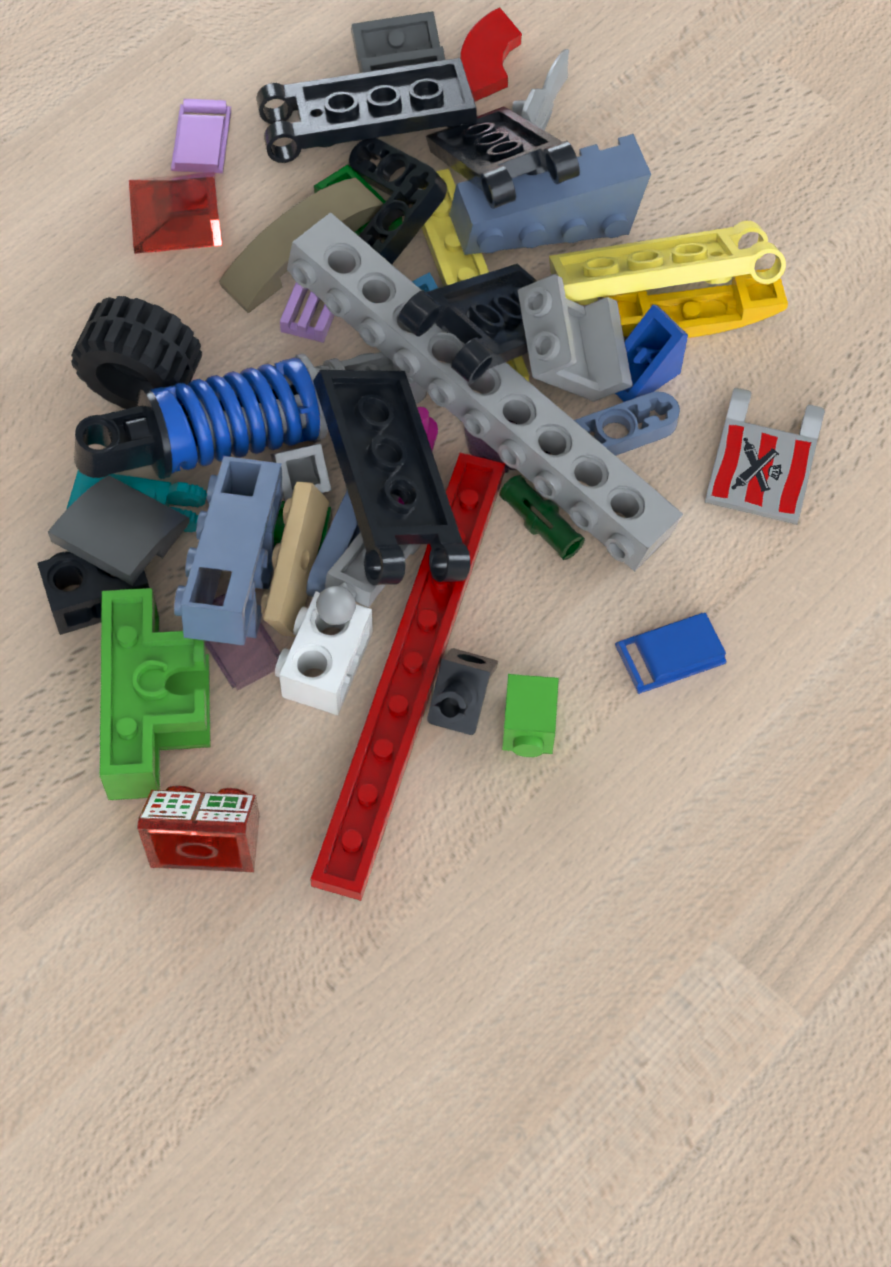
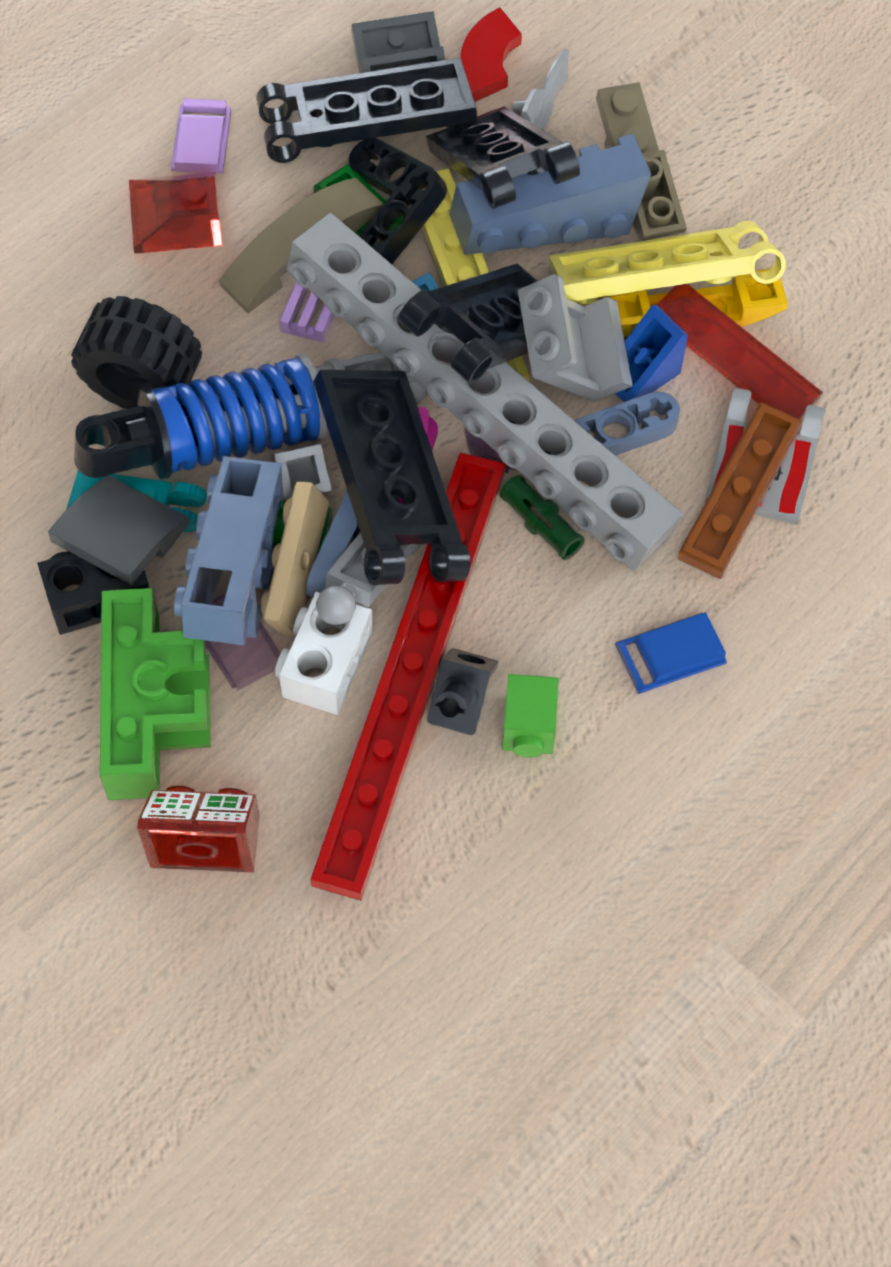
(626, 113): none -> dark tan slope
(738, 353): none -> clear red tile
(740, 490): none -> dark orange tile

